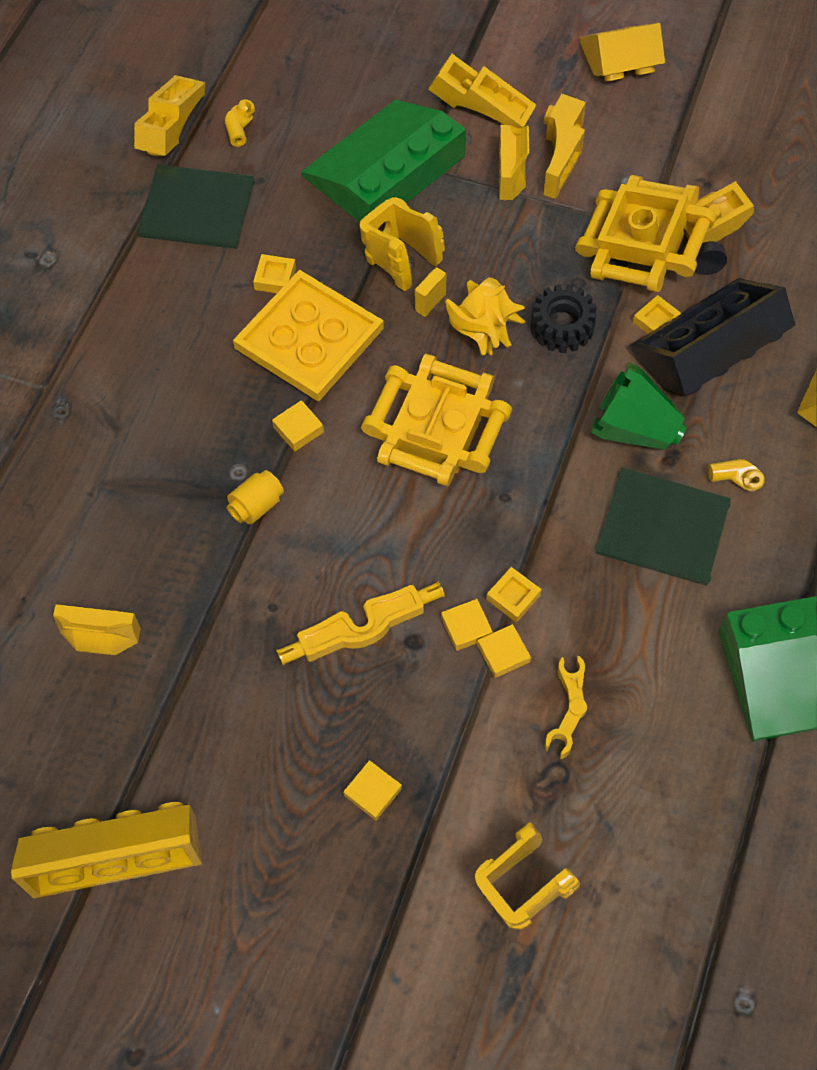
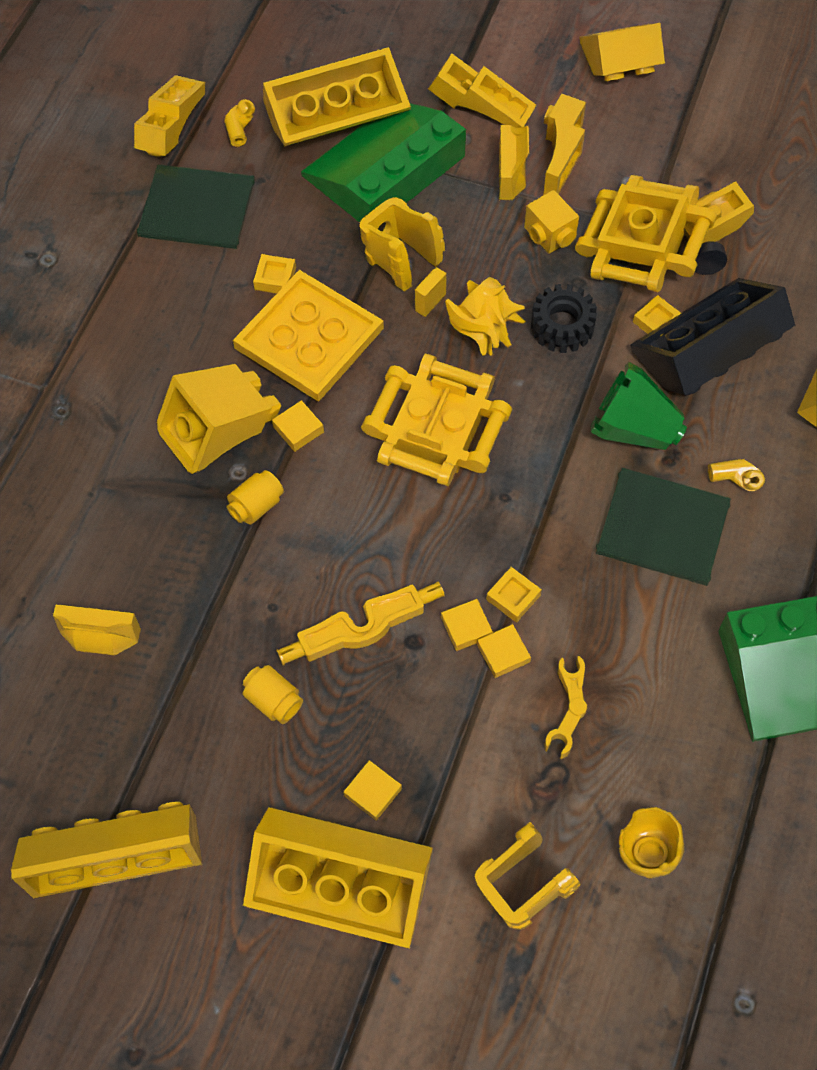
(212, 413): none -> yellow hips
(272, 694): none -> yellow brick
(334, 97): none -> yellow slope
(337, 876): none -> yellow slope
(551, 222): none -> yellow brick
(652, 842): none -> yellow hair

